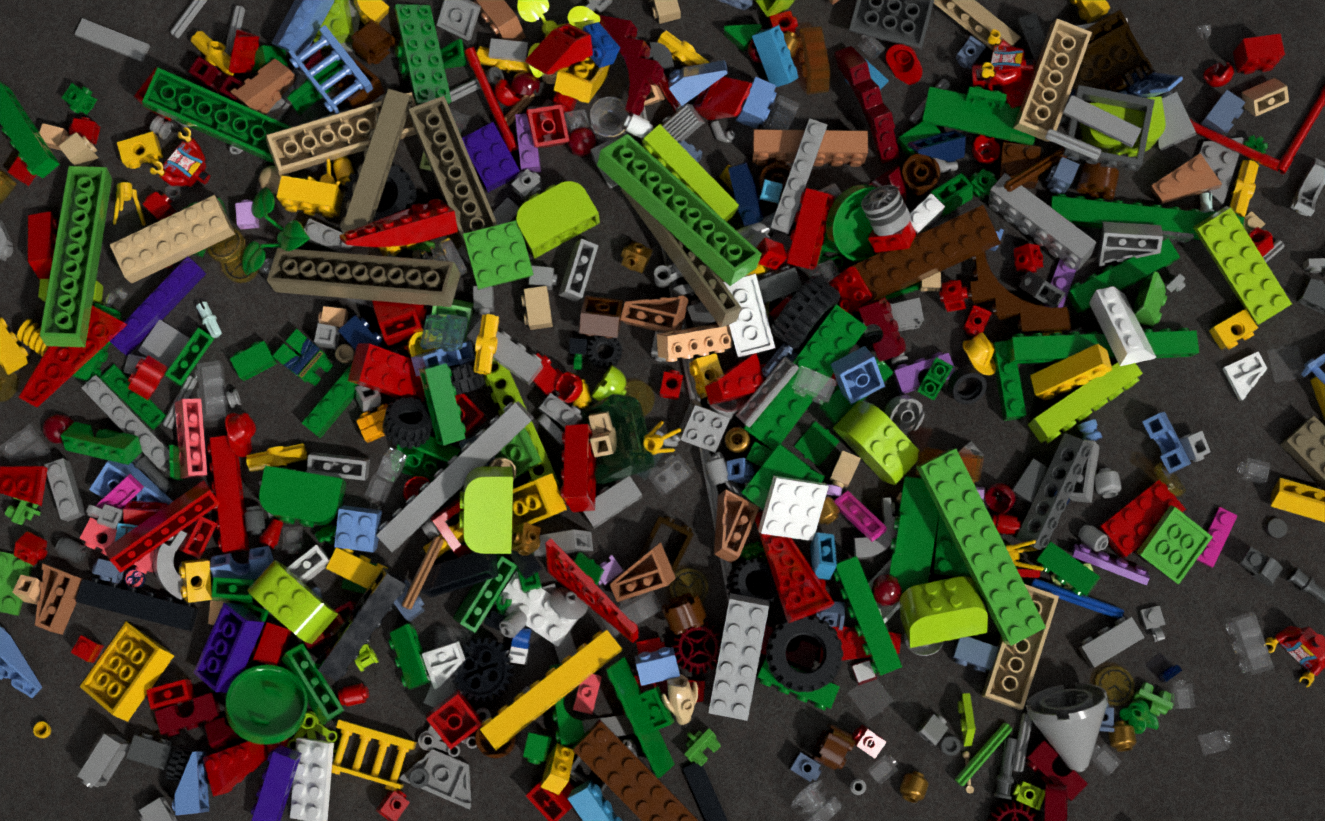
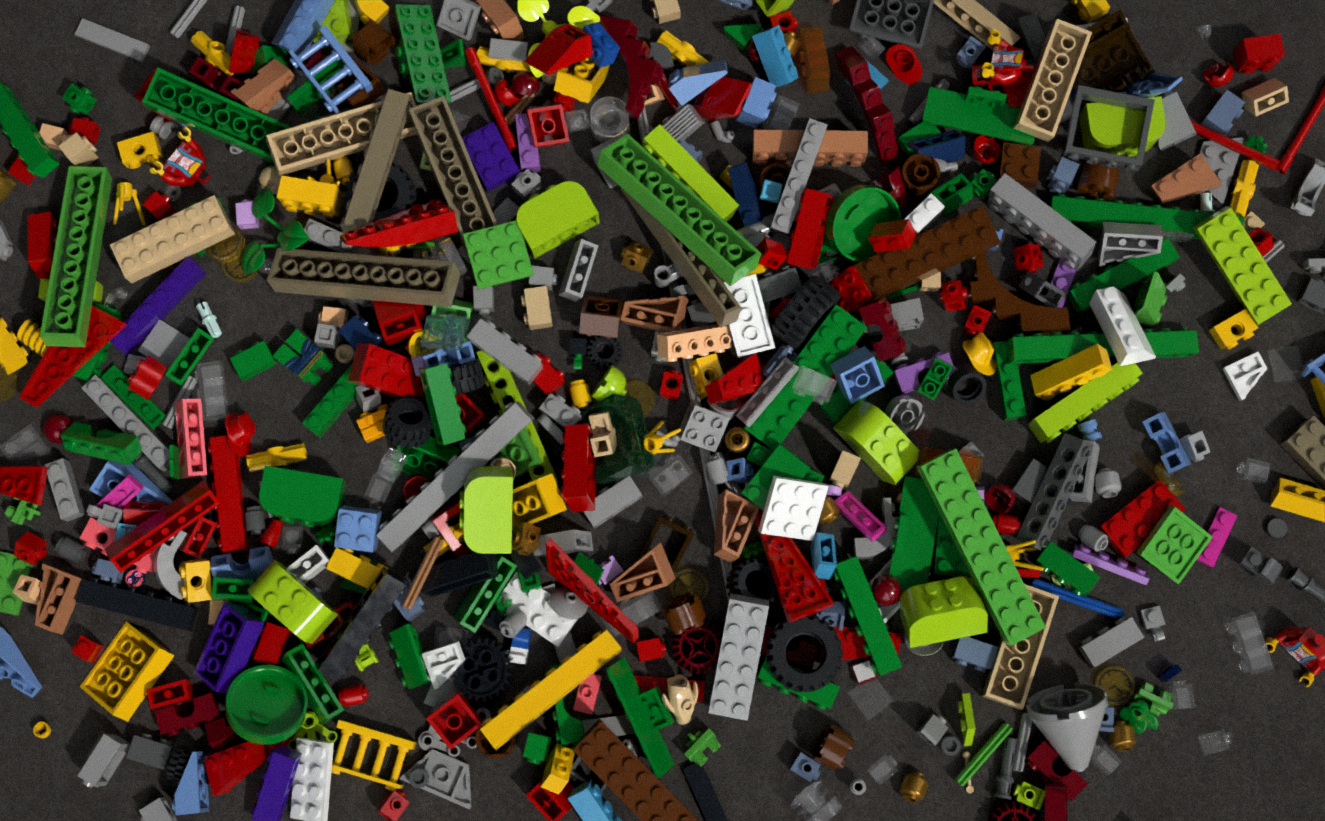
(233, 398): light grey bush -> none
(338, 466): light grey brick -> none
(486, 344): yellow piece -> none
(569, 387): red hair -> none
(581, 141): dark red hair -> none
(637, 126): white brick -> none
(657, 666): medium blue brick -> none
(816, 444): green piece -> none
(868, 740): brick -> none
(886, 210): light grey wheel -> none
(1034, 170): reddish brown axle -> none
(1073, 144): light grey axle -> none
(1102, 121): light grey tile -> none

